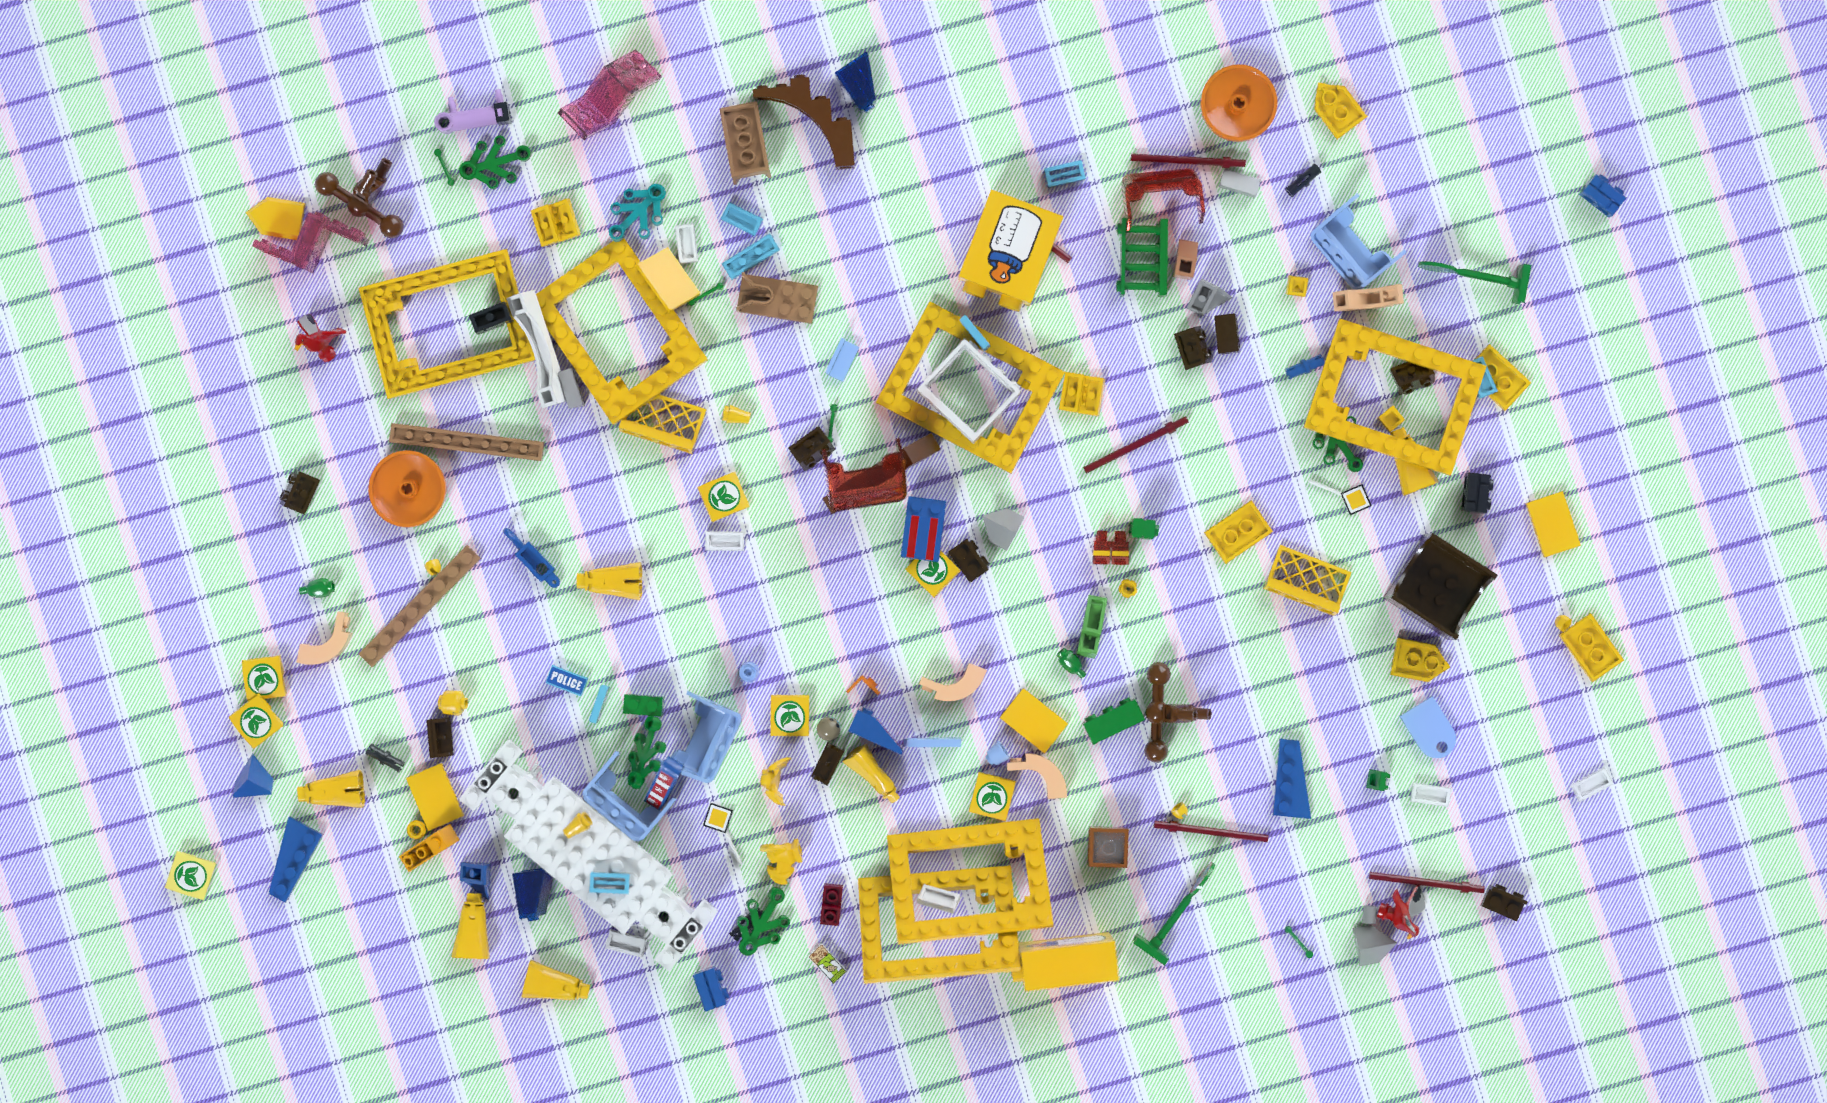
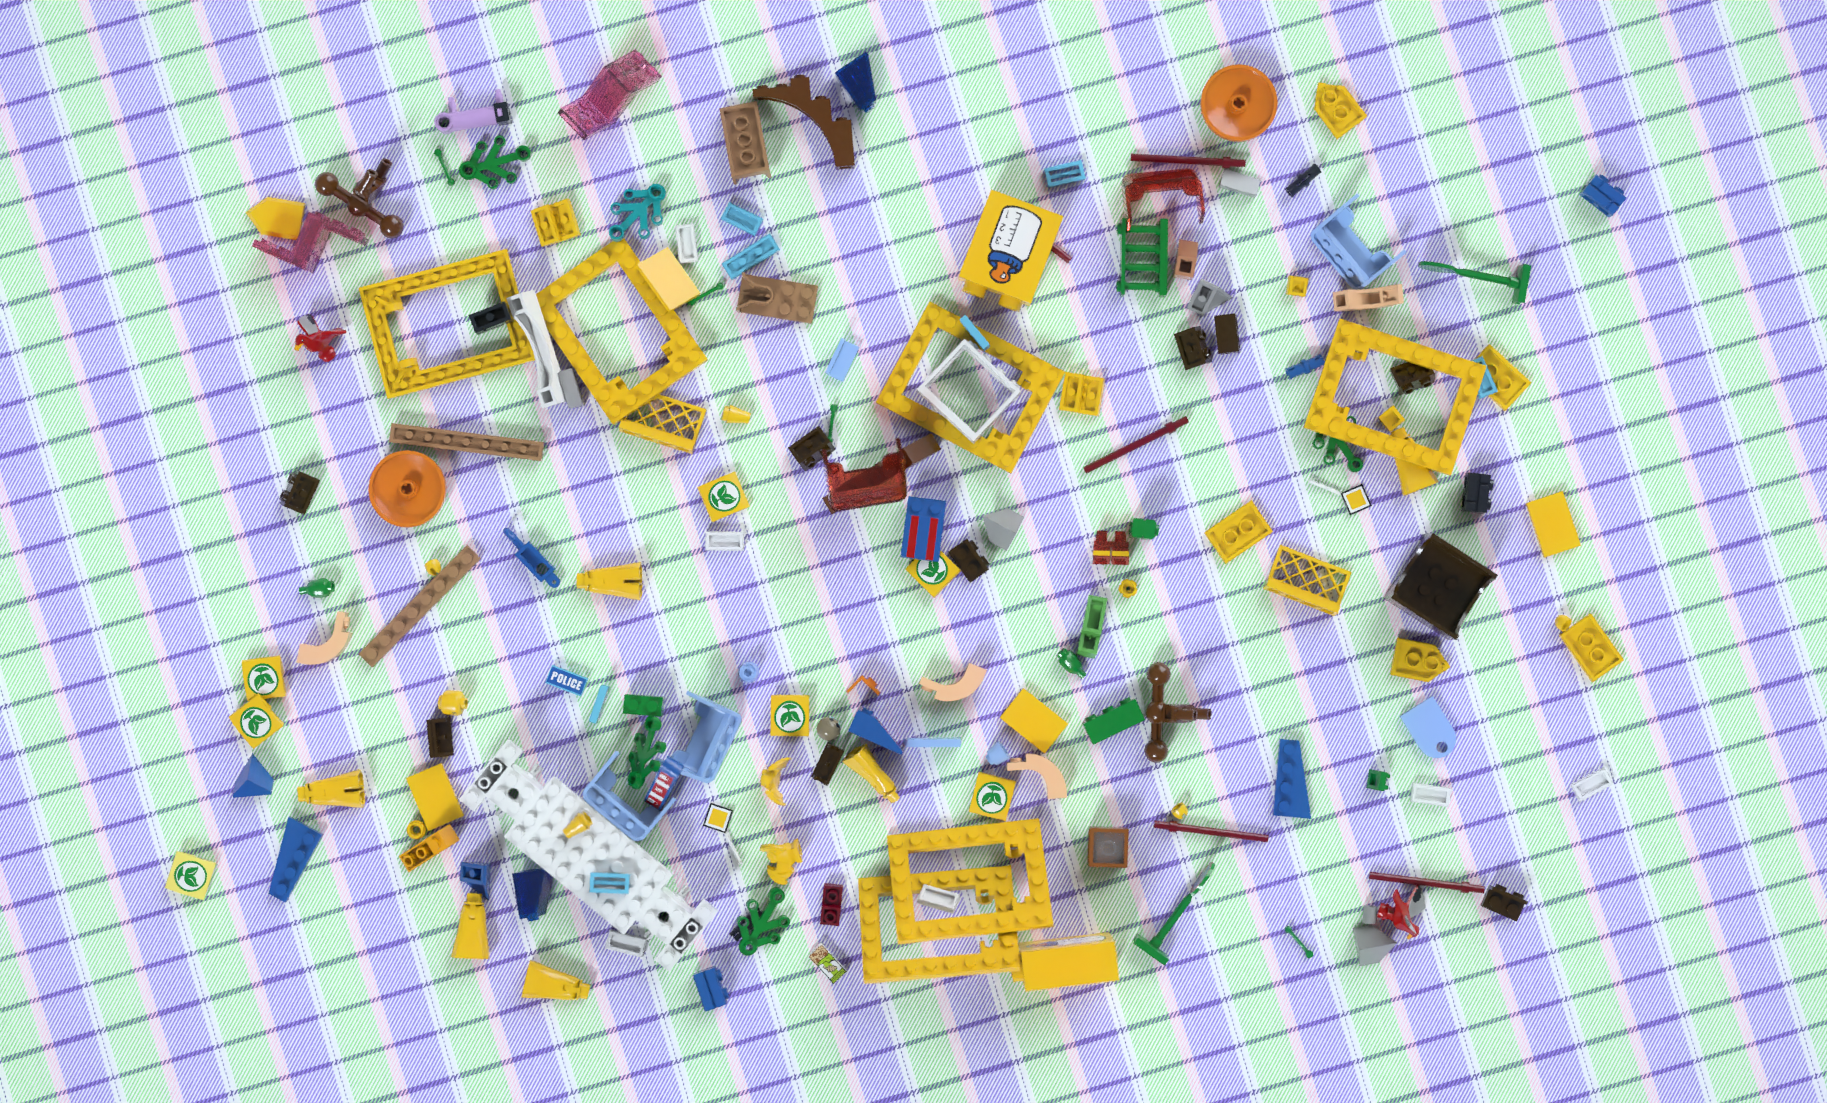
(385, 758): black pin -> none

